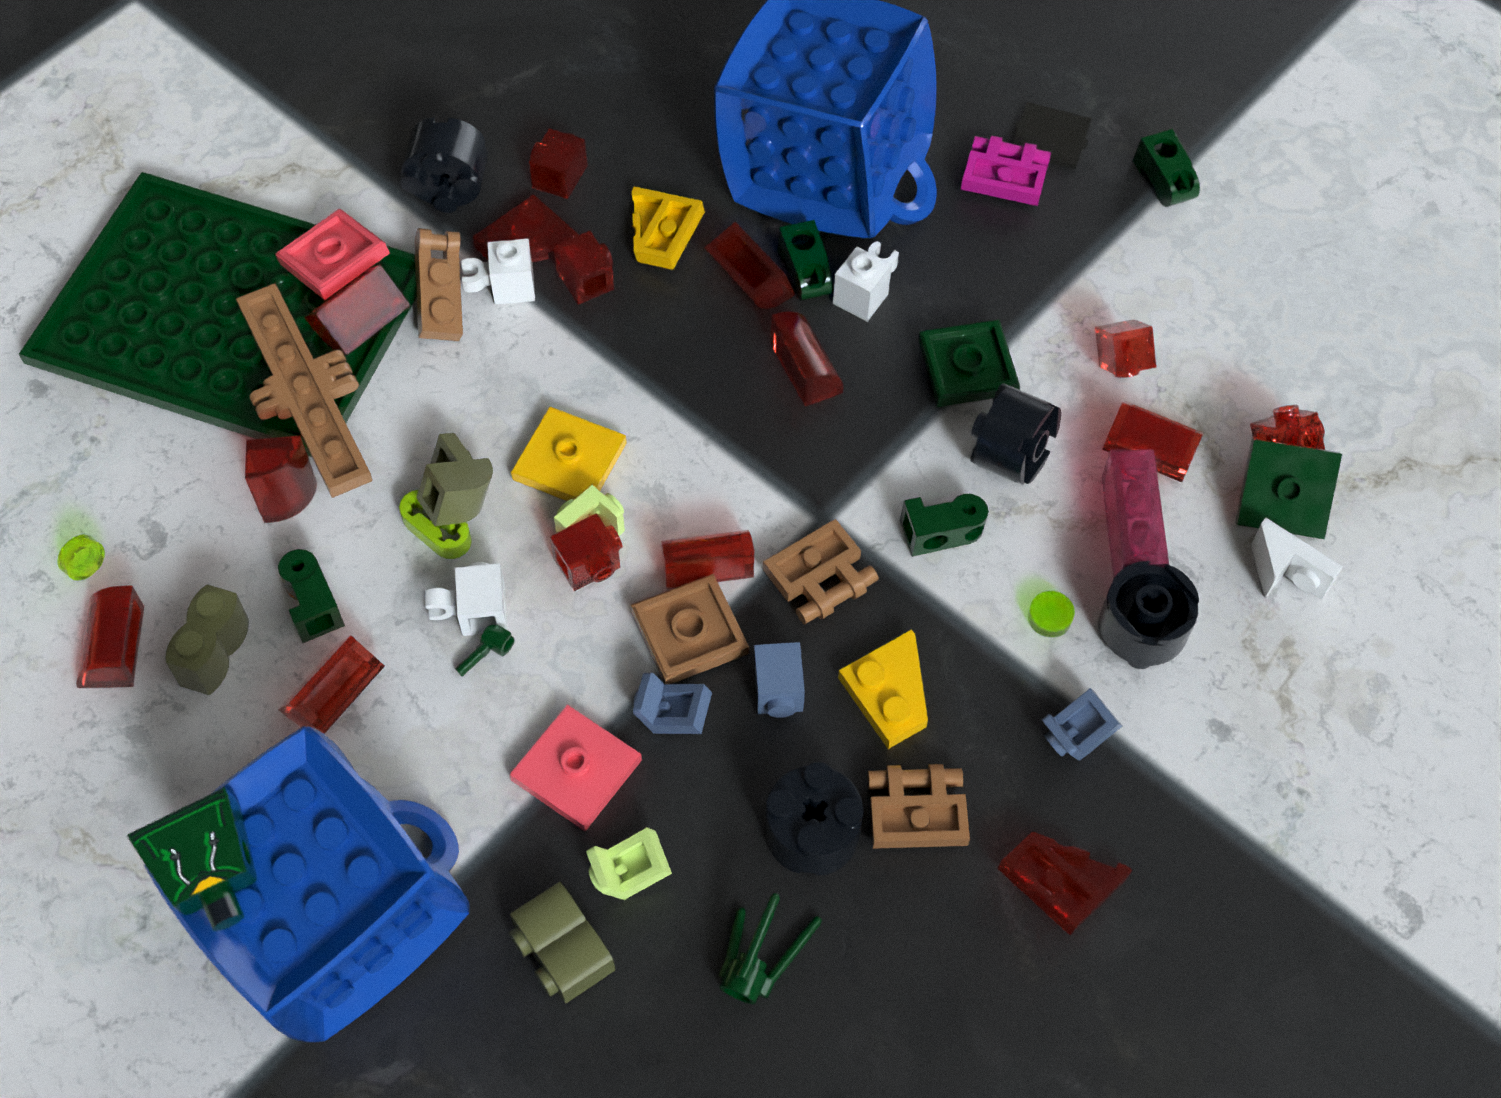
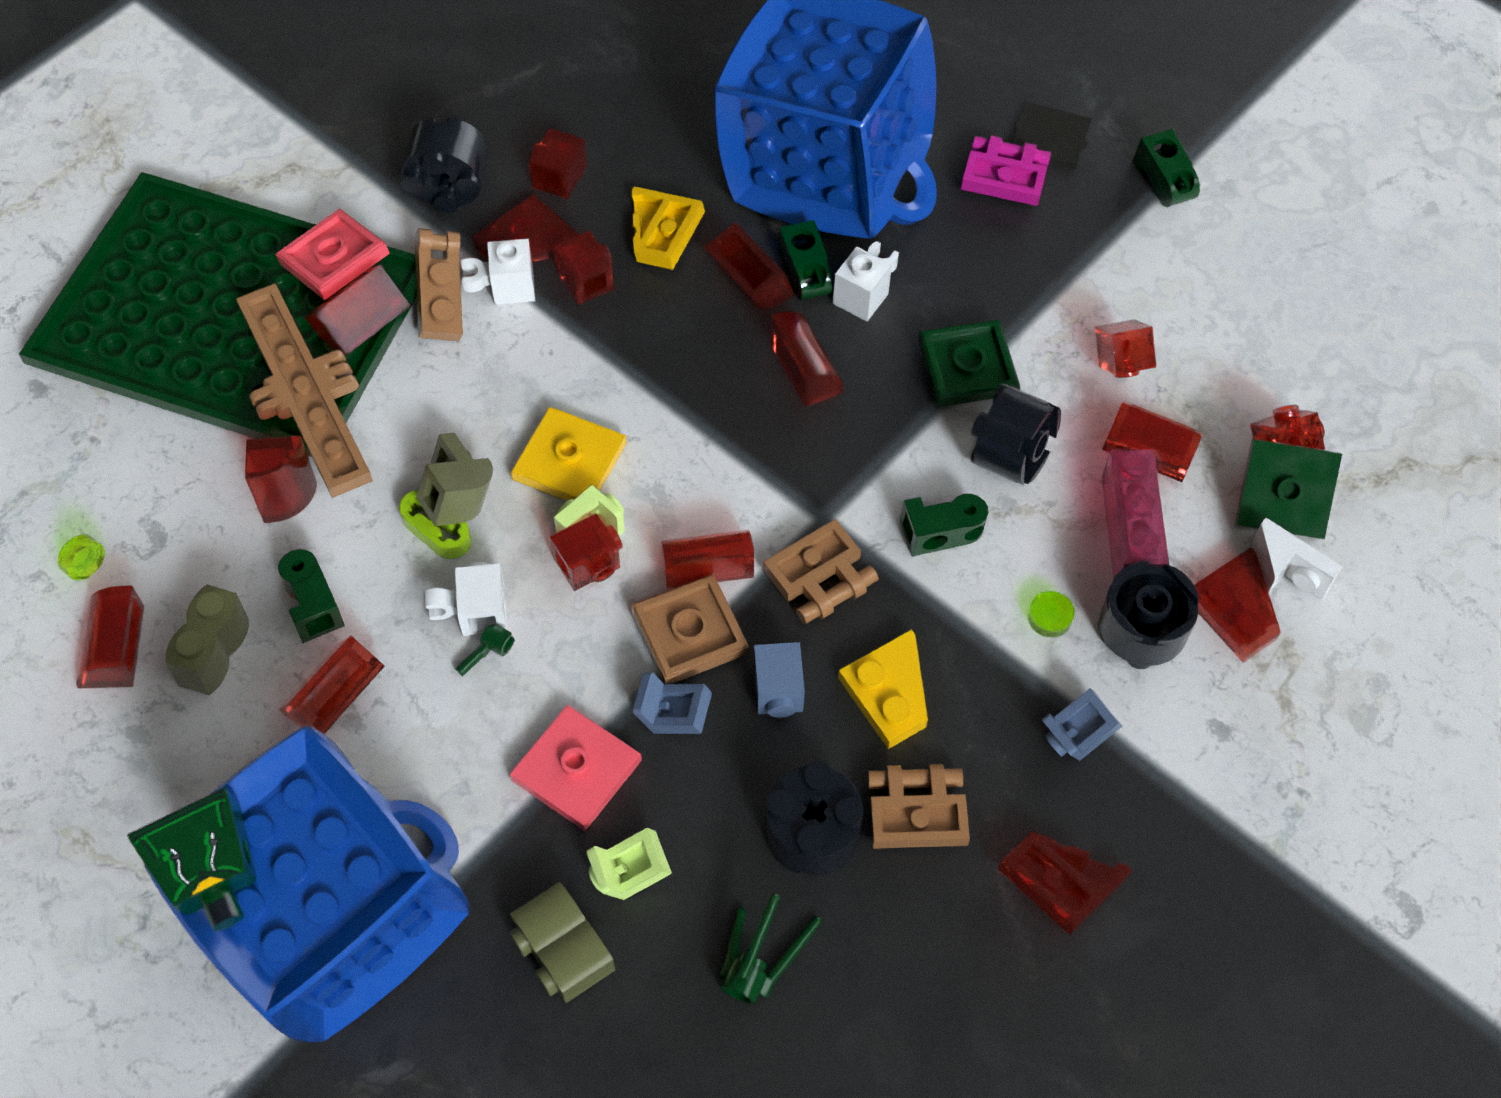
(1239, 606): none -> clear red wing

